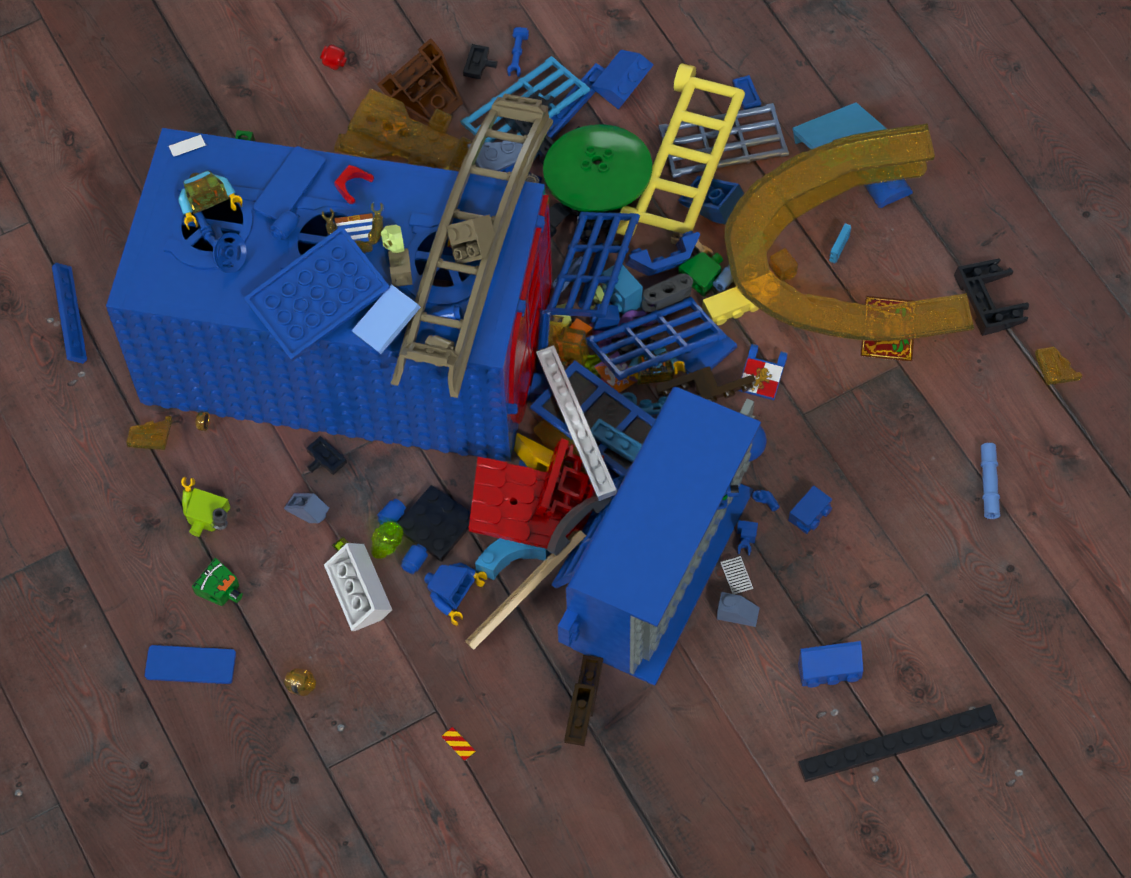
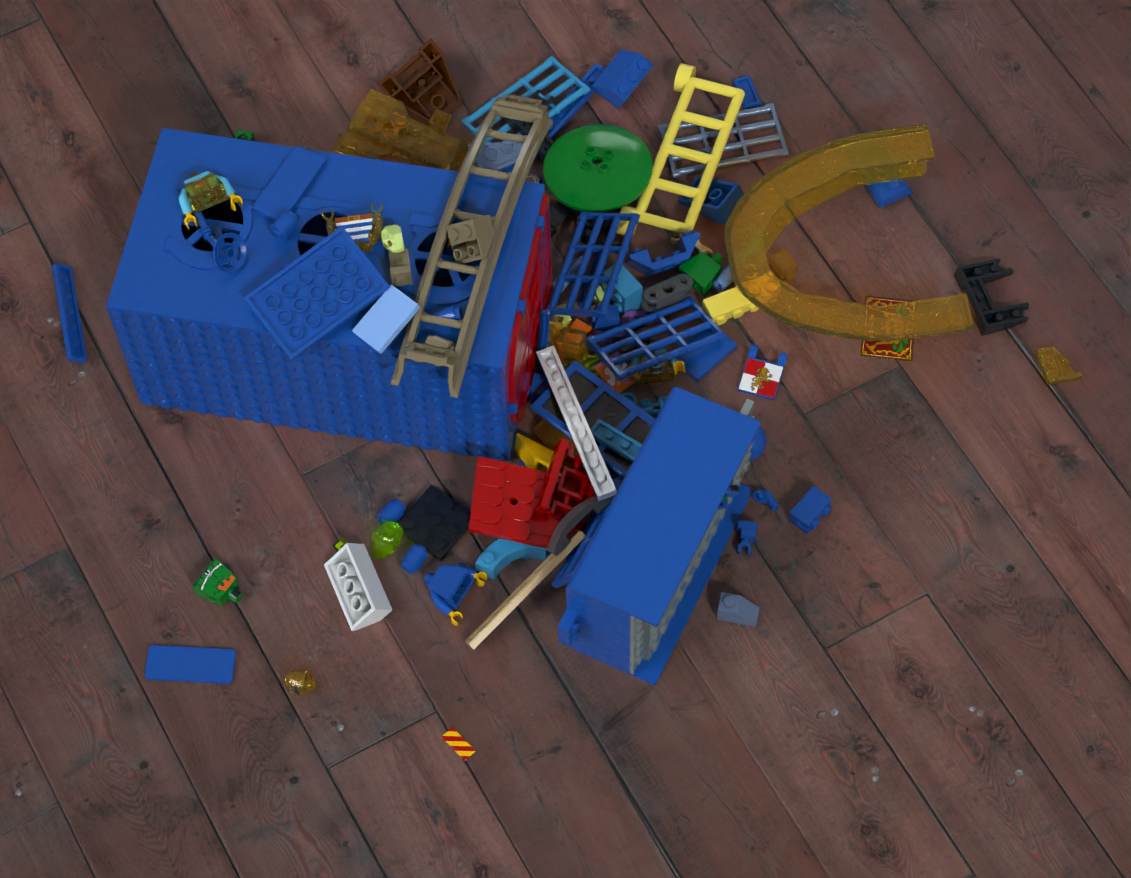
(150, 435): clear yellow wing -> none
(187, 145): white sticker -> none
(202, 421): clear yellow tile -> none
(203, 509): lime torso -> none
(307, 507): sand blue slope -> none
(325, 456): black plate -> none
(333, 57): red head -> none
(350, 173): red helmet -> none
(478, 61): black plate -> none
(519, 35): blue piece -> none
(583, 700): dark brown bracket -> none
(706, 385): dark brown bracket -> none
(736, 575): white sticker -> none
(831, 664): blue slope -> none
(835, 125): dark azure panel -> none
(840, 243): dark azure tile -> none
(897, 743): black plate -> none
(990, 481): medium blue piece -> none

